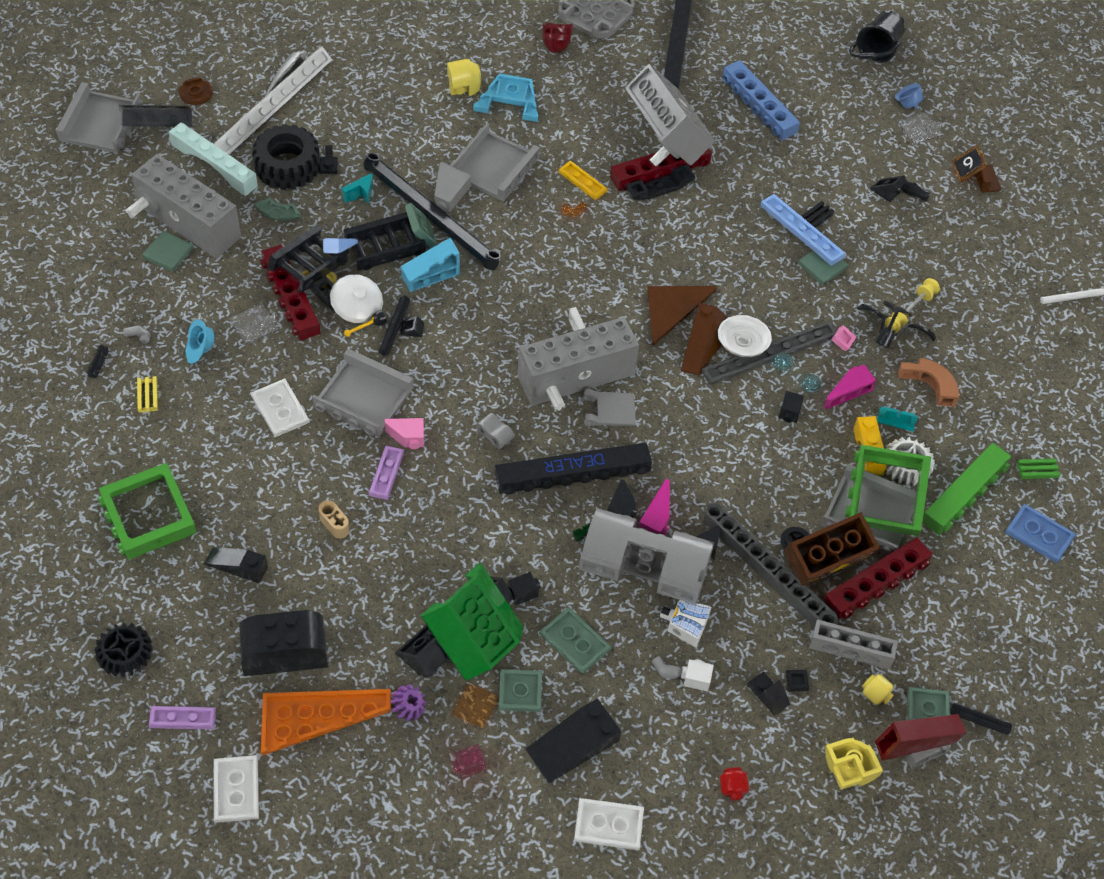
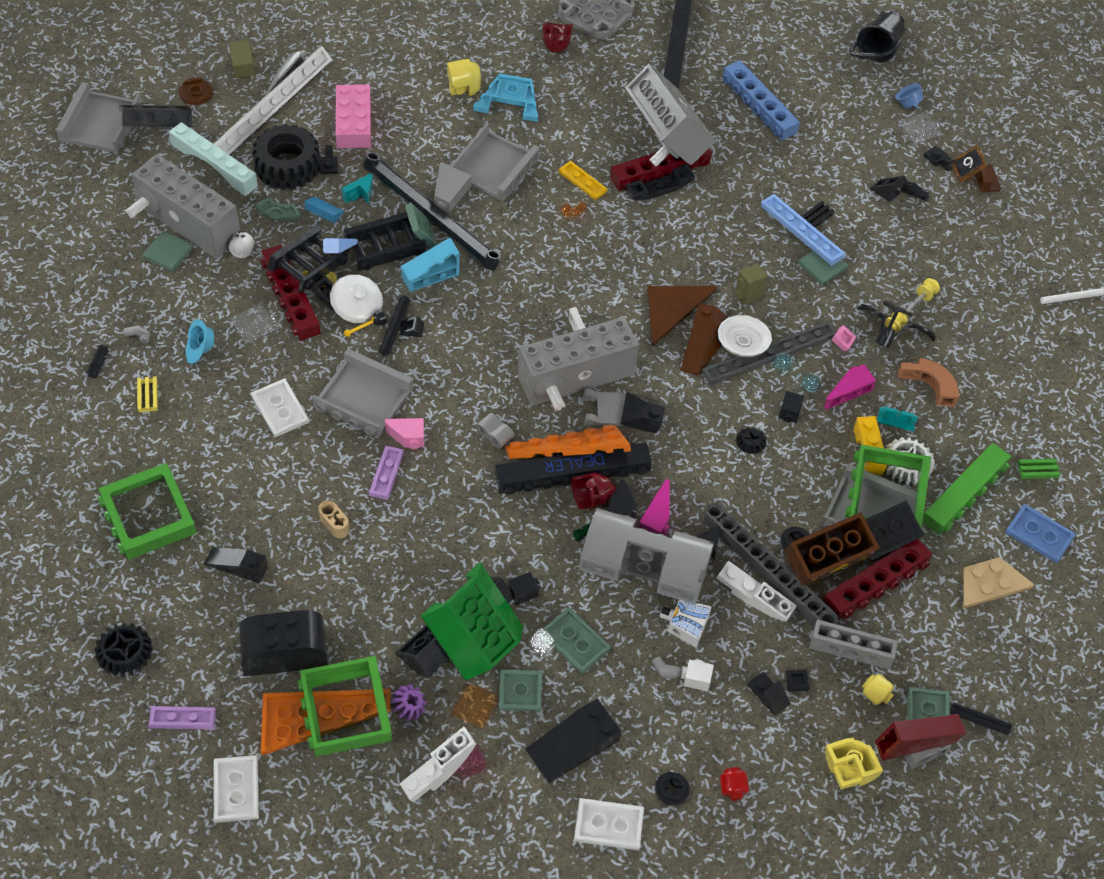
(241, 244): none -> white head
(242, 59): none -> olive brick
(323, 209): none -> dark azure slope
(337, 673): none -> bright green piece
(353, 116): none -> bright pink brick
(441, 766): none -> white slope
(542, 642): none -> clear tile
(572, 443): none -> orange wing
(592, 490): none -> dark red helmet
(642, 413): none -> black slope
(678, 781): none -> black gear
(746, 445): none -> black gear
(750, 284): none -> olive brick
(755, 594): none -> white slope
(894, 528): none -> black tile
(939, 157): none -> black plate
(991, 581): none -> tan wing

